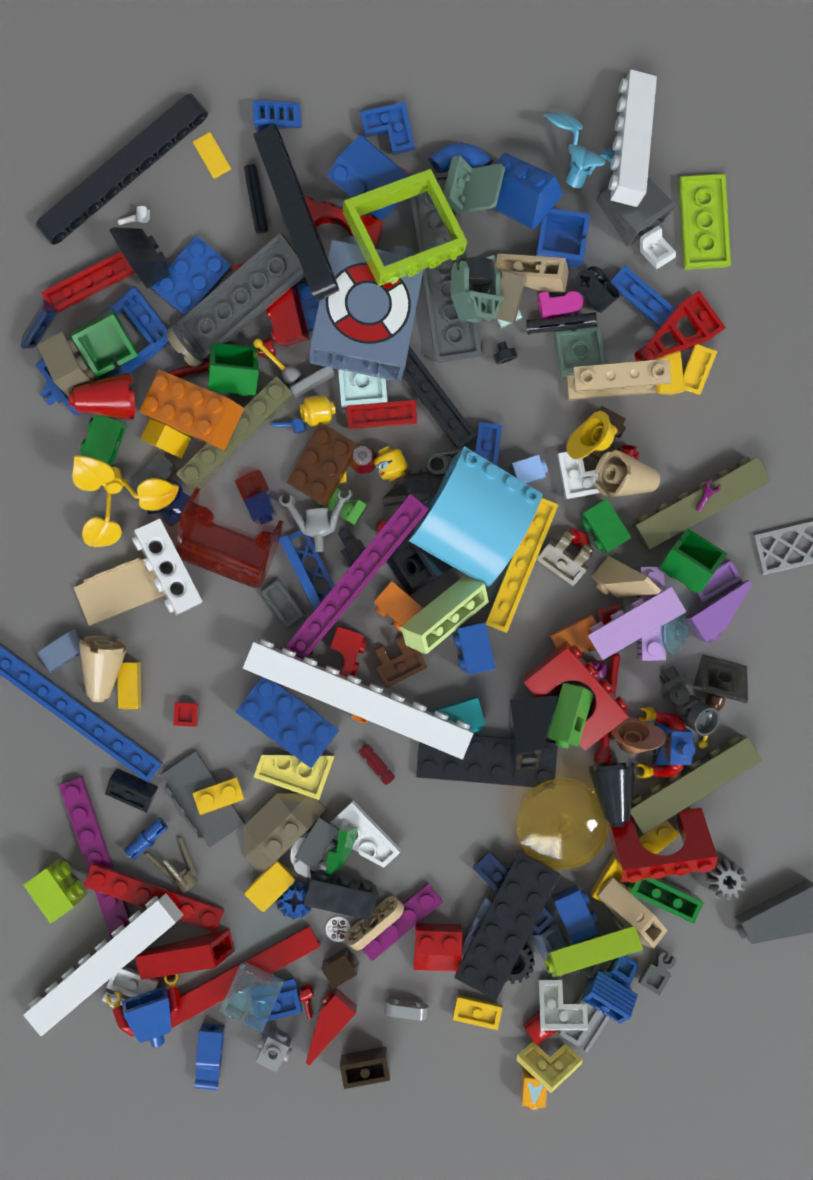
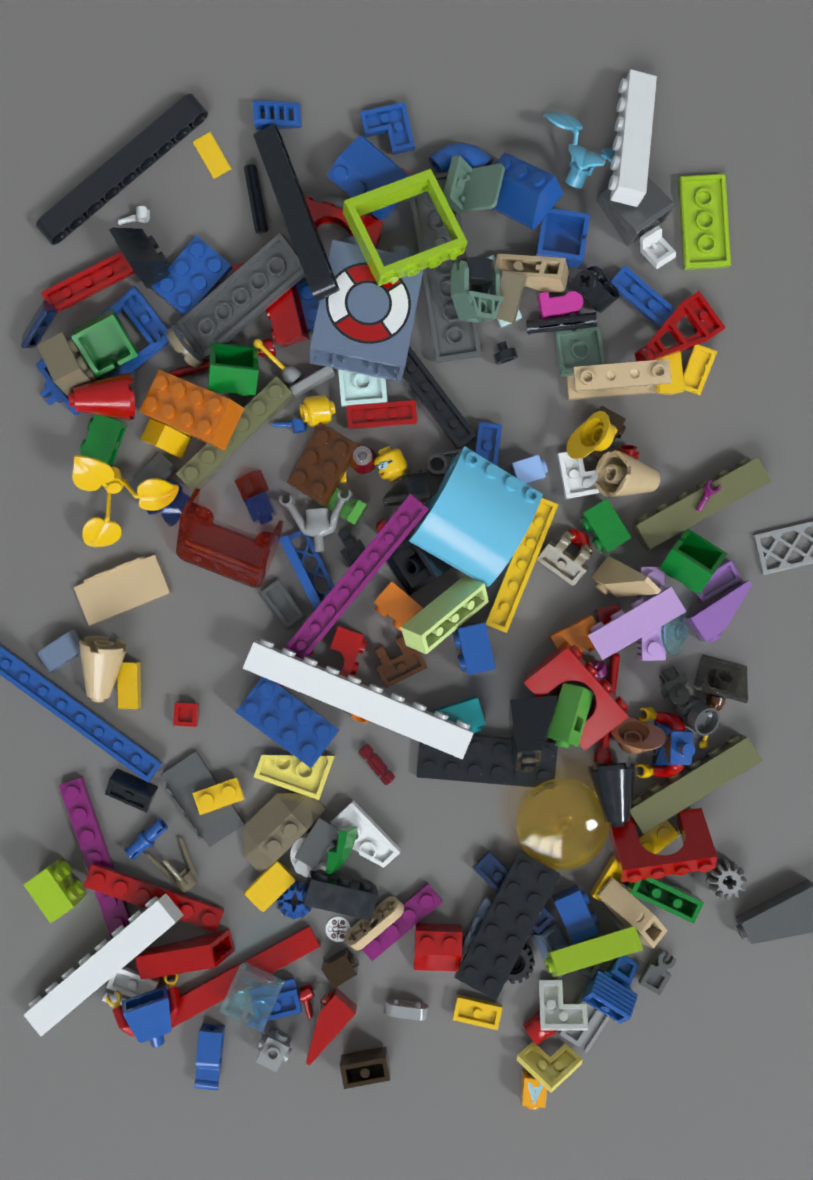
(157, 533): white brick -> none

